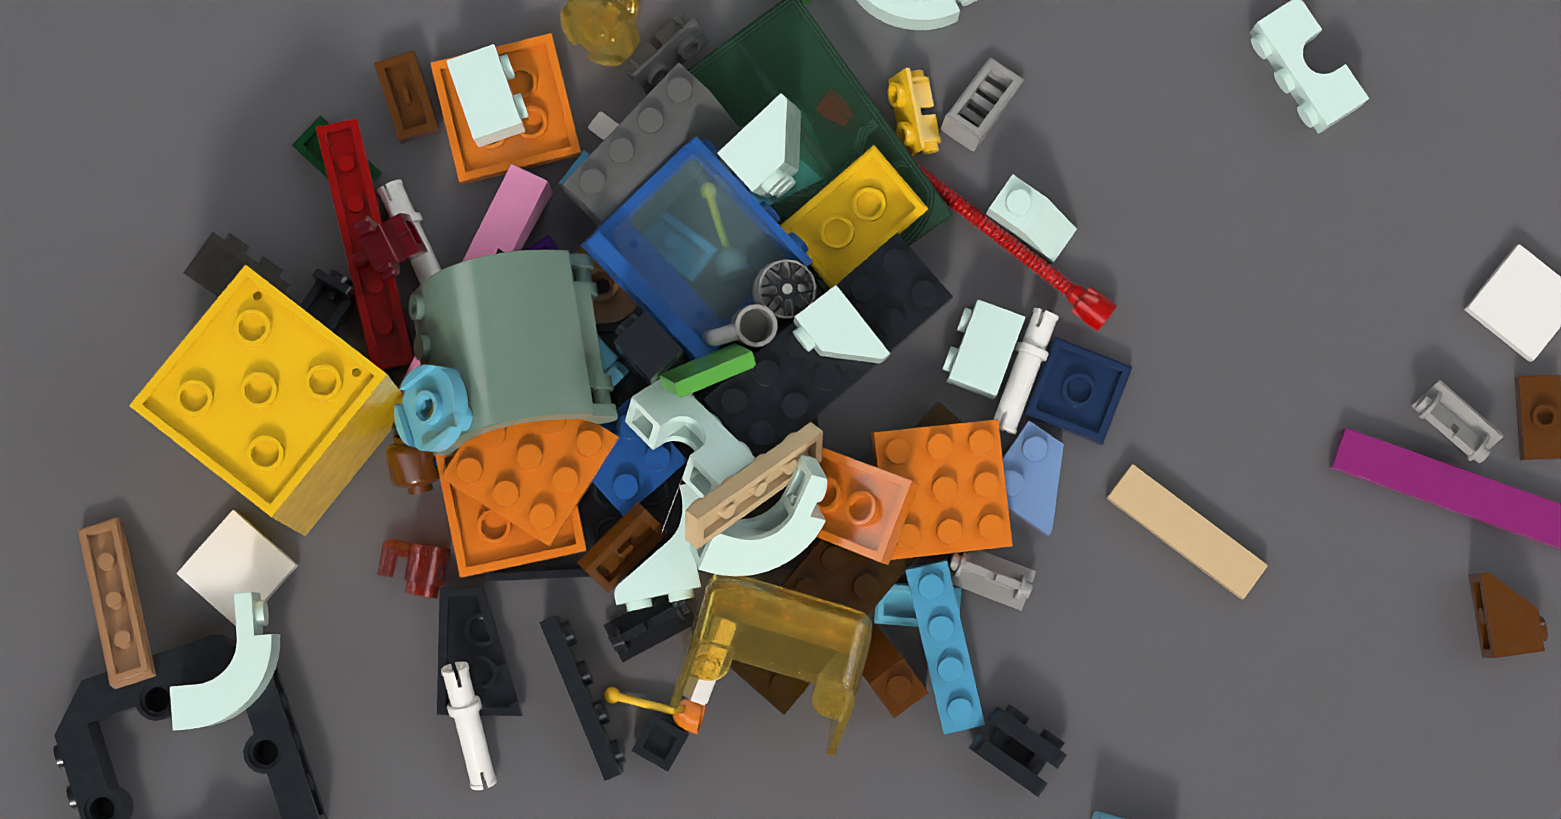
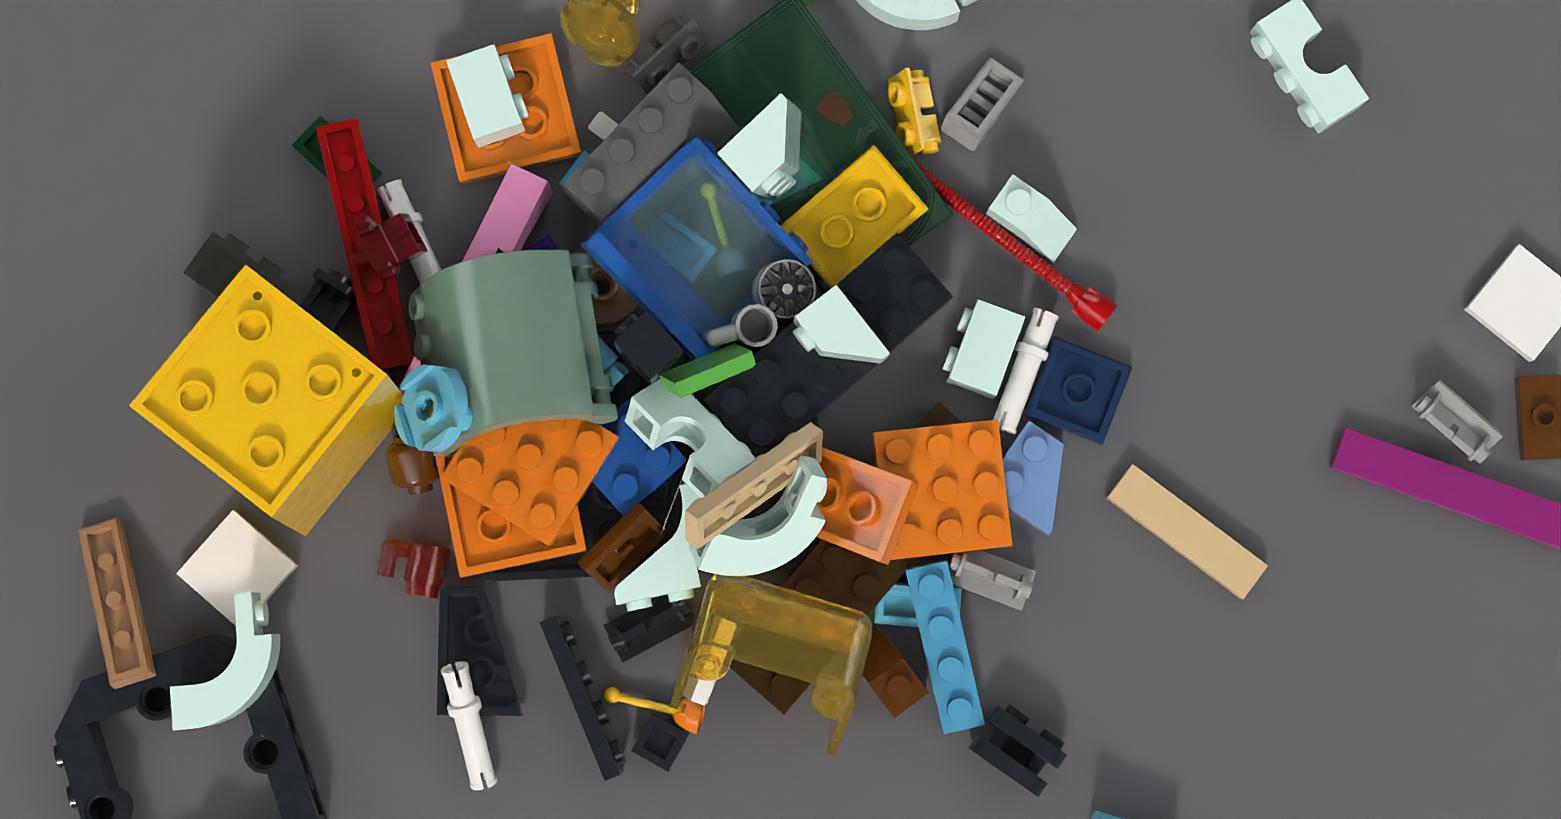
(407, 97): reddish brown plate -> none
(1505, 619): reddish brown slope -> none

